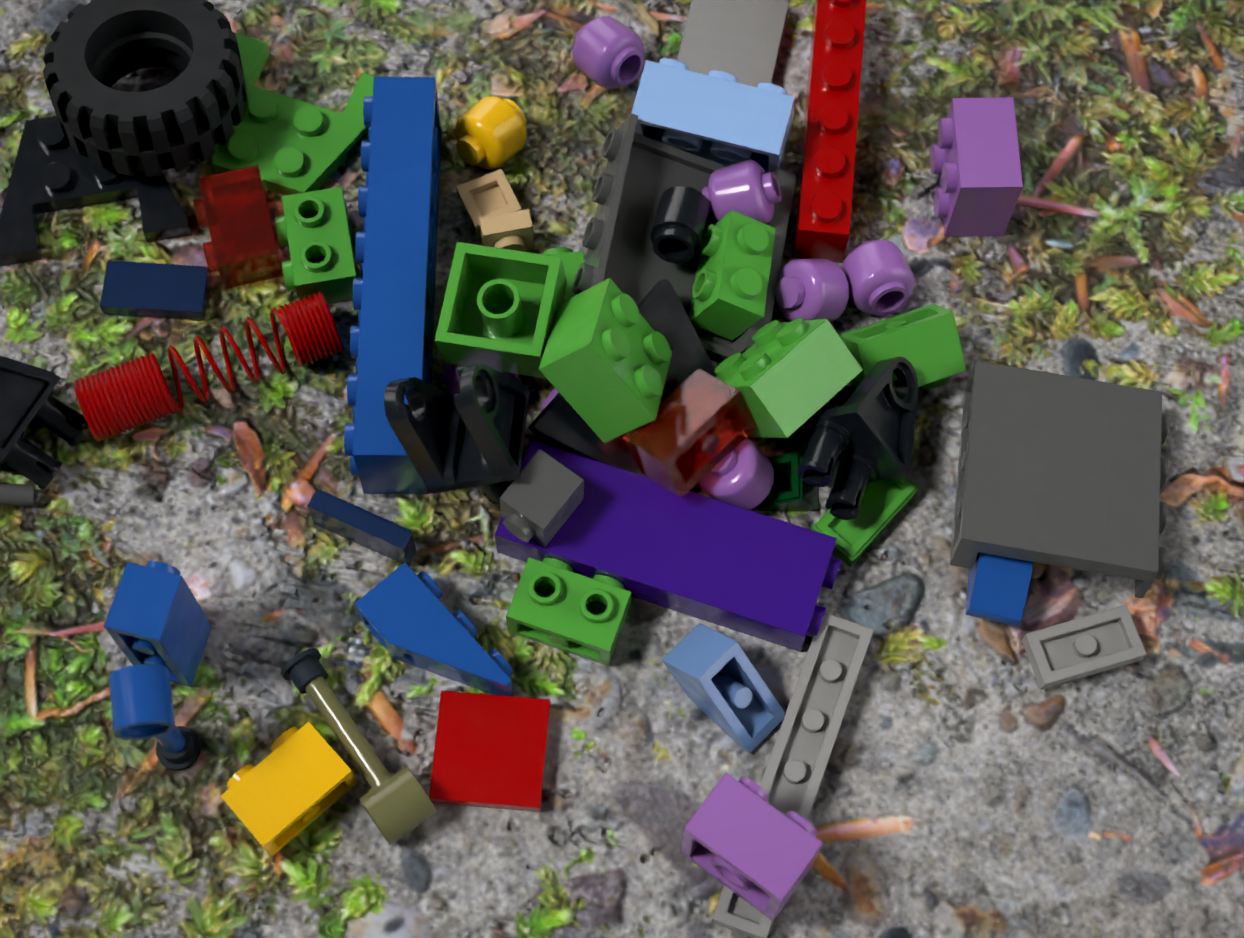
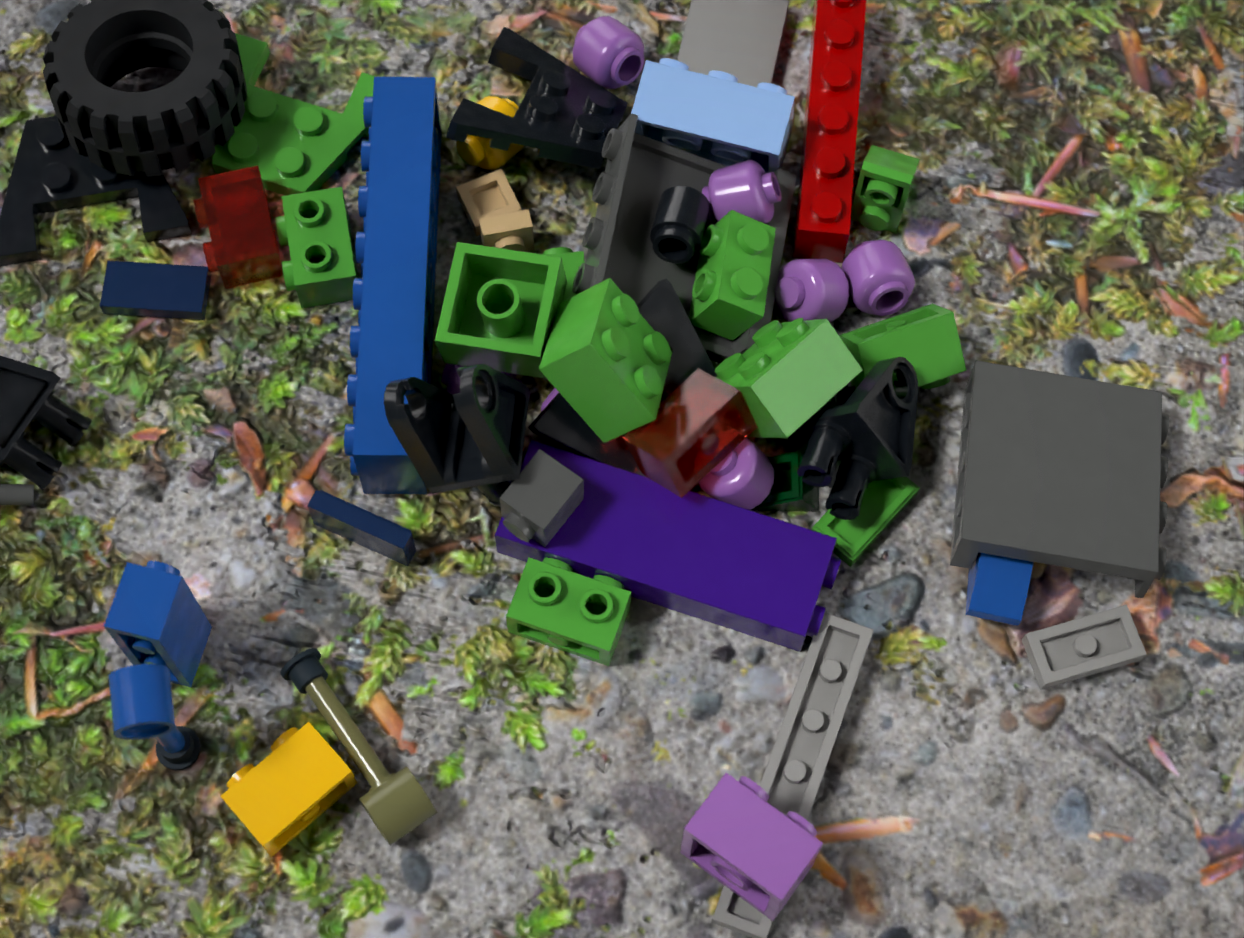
(138, 390): red piece -> none
(421, 631): blue slope -> none
(490, 751): red tile -> none
(559, 114): none -> black wing
(725, 686): medium blue slope -> none
(883, 189): none -> bright green slope
(977, 167): medium lavender brick -> none

